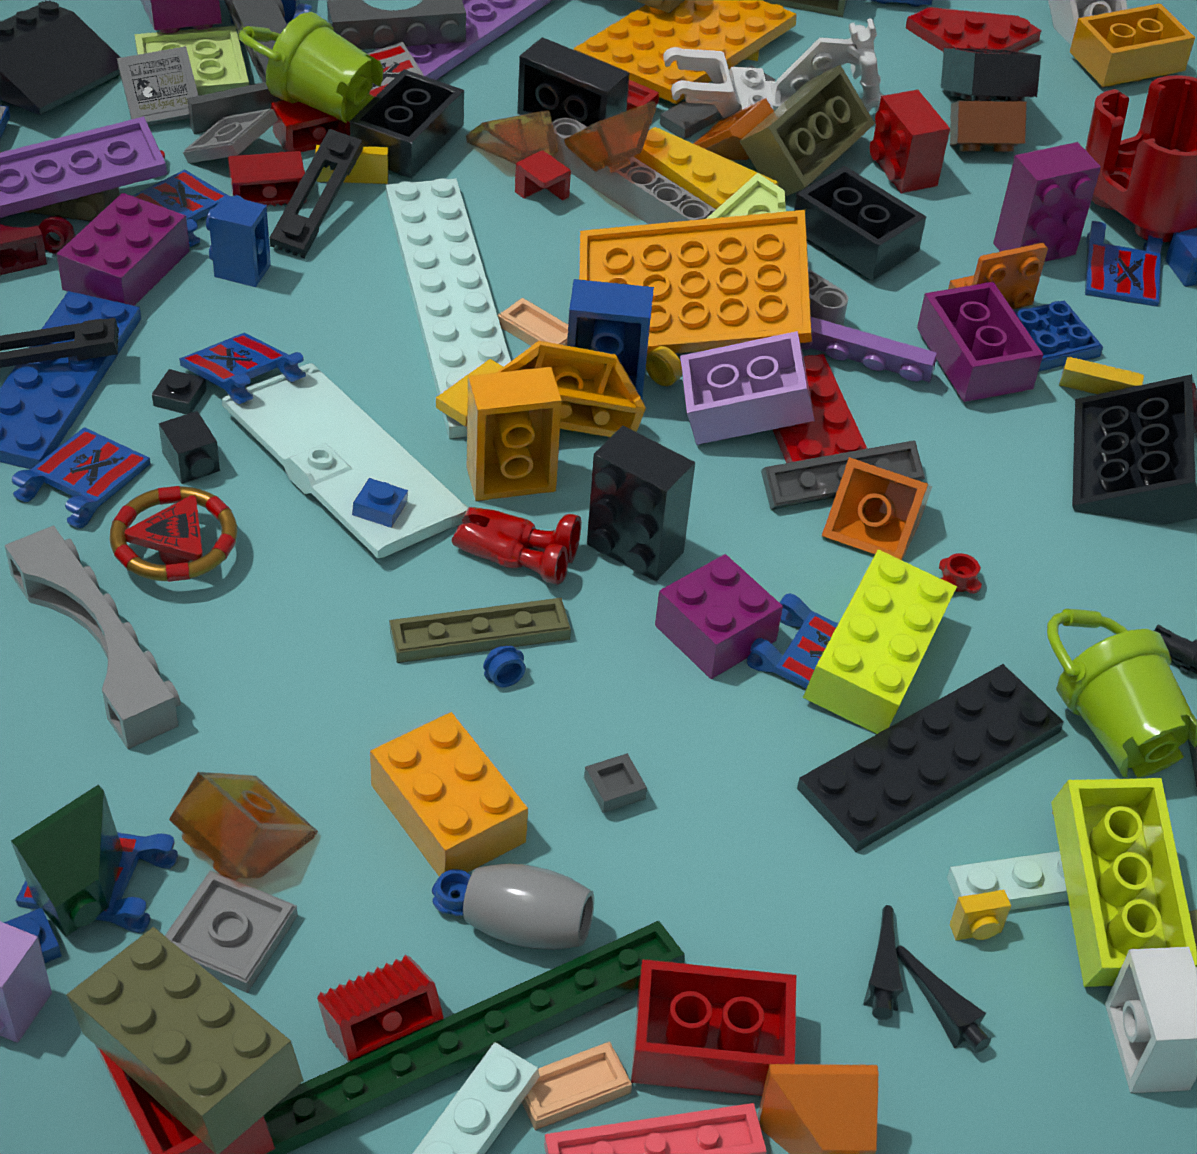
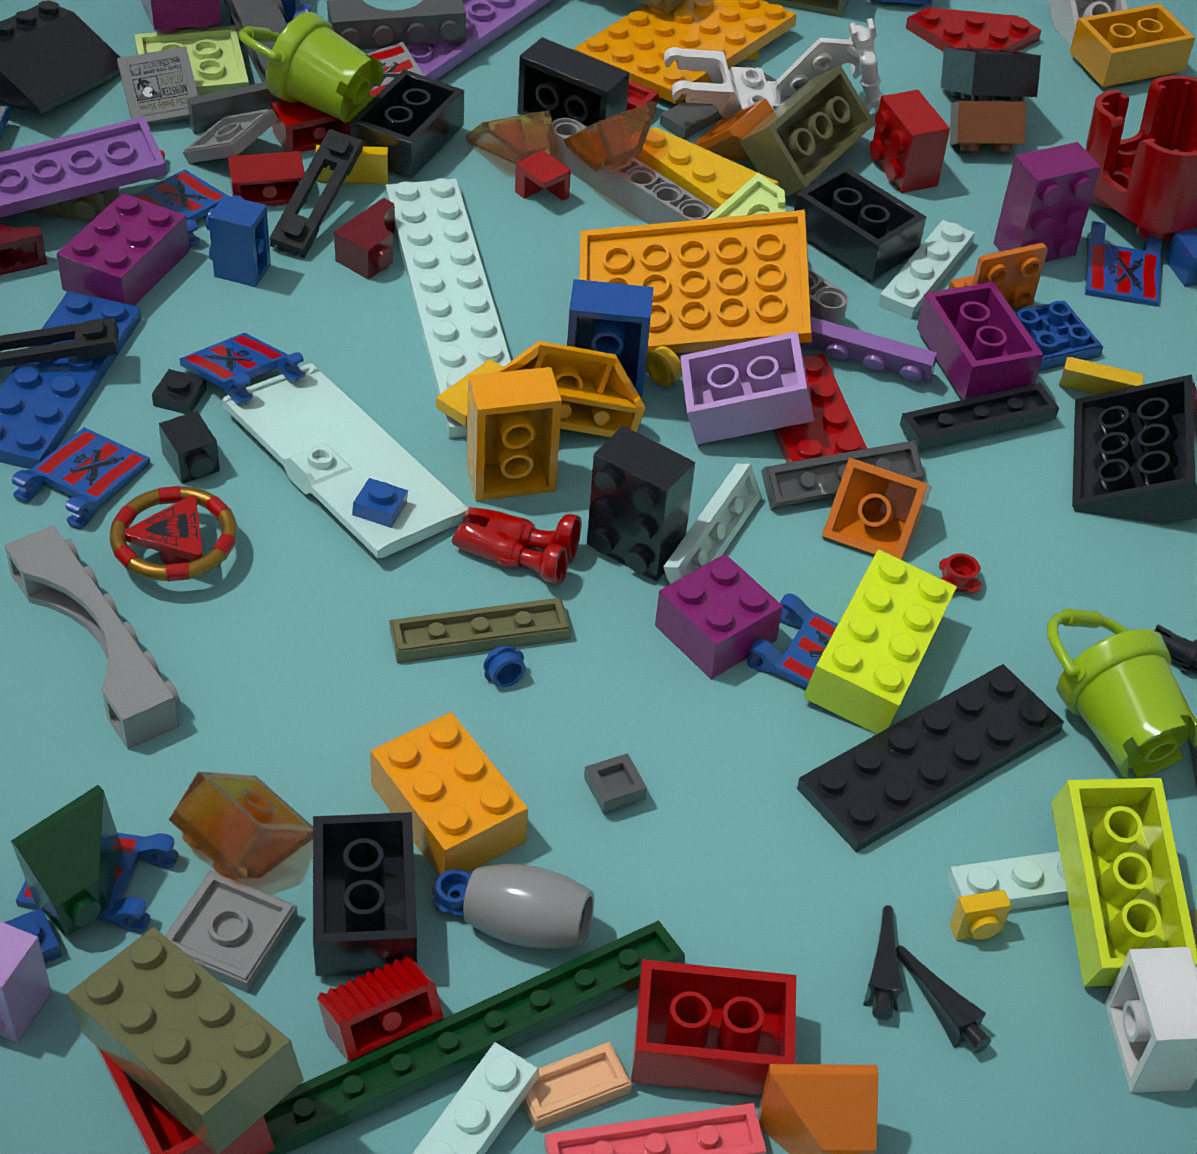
(59, 226): dark red plate -> none
(363, 892): none -> black brick
(367, 240): none -> dark red arch
(533, 324): light nougat tile -> none
(716, 524): none -> light aqua plate
(926, 269): none -> light aqua plate
(979, 416): none -> black plate

